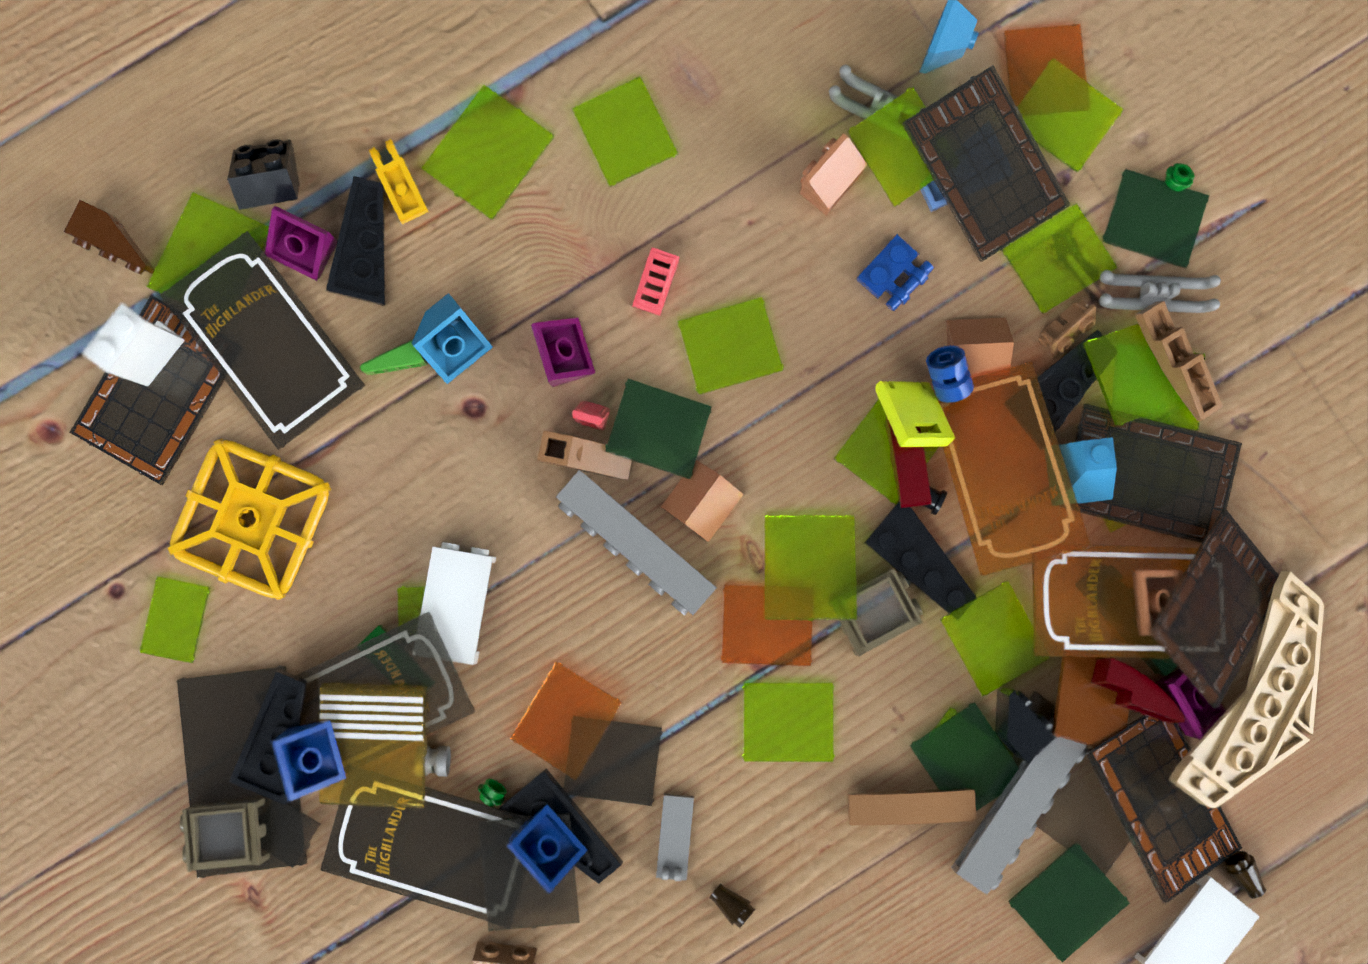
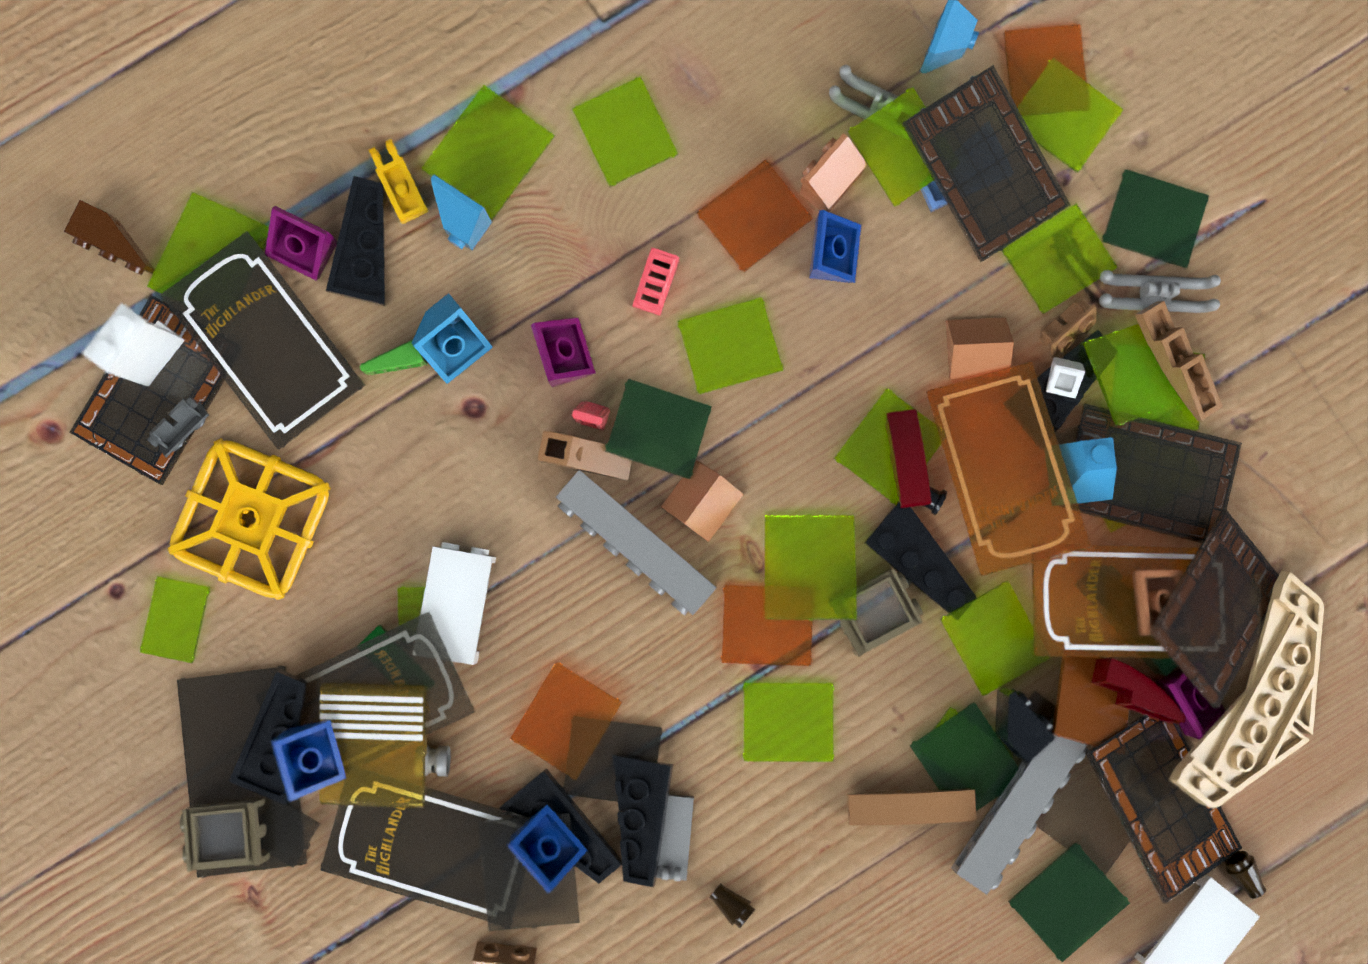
(188, 416): none -> dark grey hinge
(263, 174): black slope -> none
(460, 216): none -> dark azure slope
(492, 792): green plate -> none
(642, 805): none -> black wing
(754, 216): none -> clear orange piece
(835, 248): none -> blue slope
(888, 266): blue plate -> none
(913, 405): neon yellow container -> none
(950, 373): blue wheel -> none
(1065, 377): none -> white slope
(1179, 177): green plate -> none

